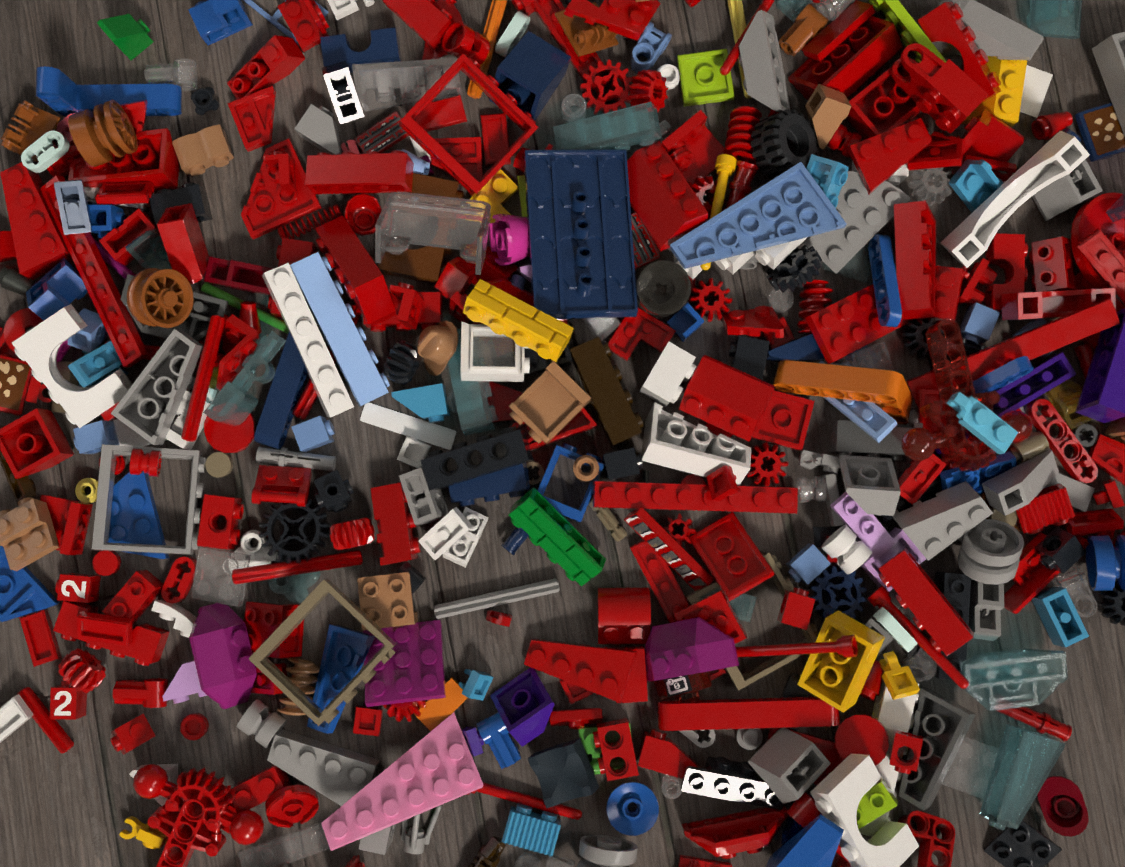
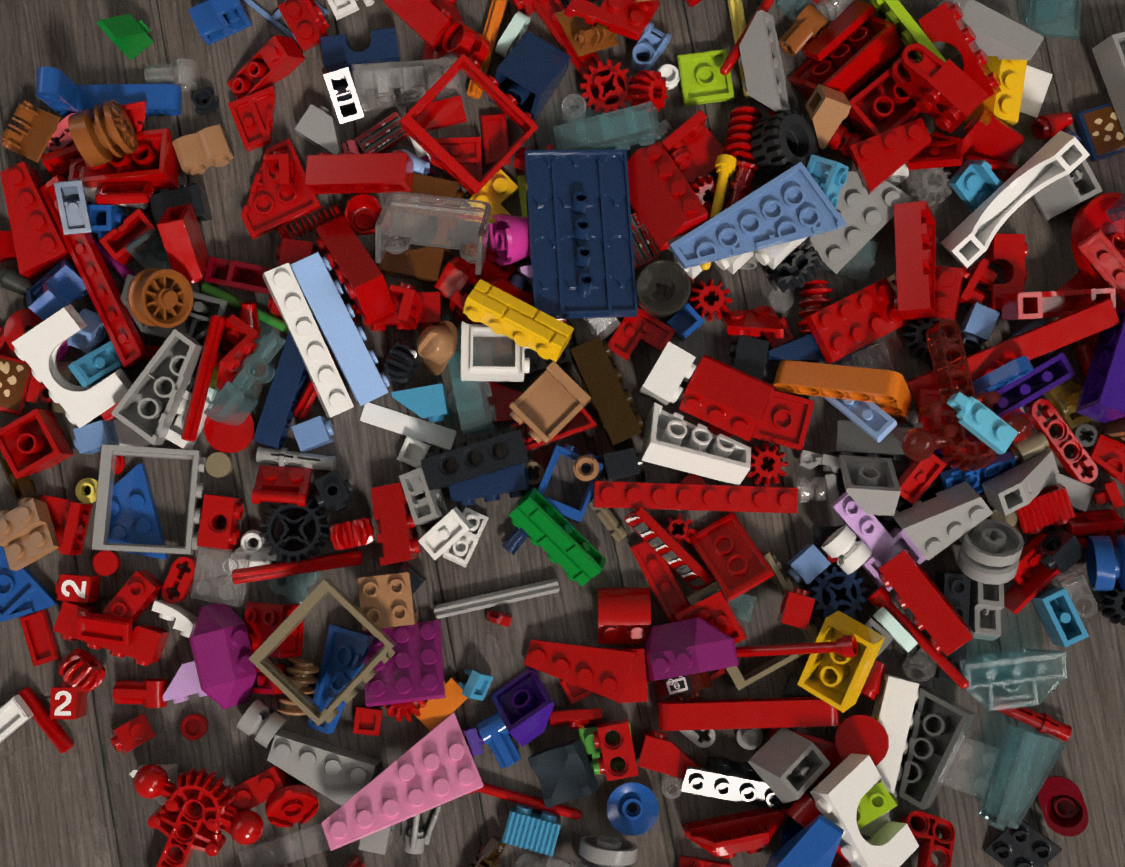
(45, 151): light aqua beam -> none
(148, 462): red wheel -> none
(150, 837): yellow plate -> none
(722, 483): red tile -> none
(885, 280): blue beam -> none
(898, 679): yellow plate -> none
(910, 740): red brick -> none
(1053, 265): red brick -> none

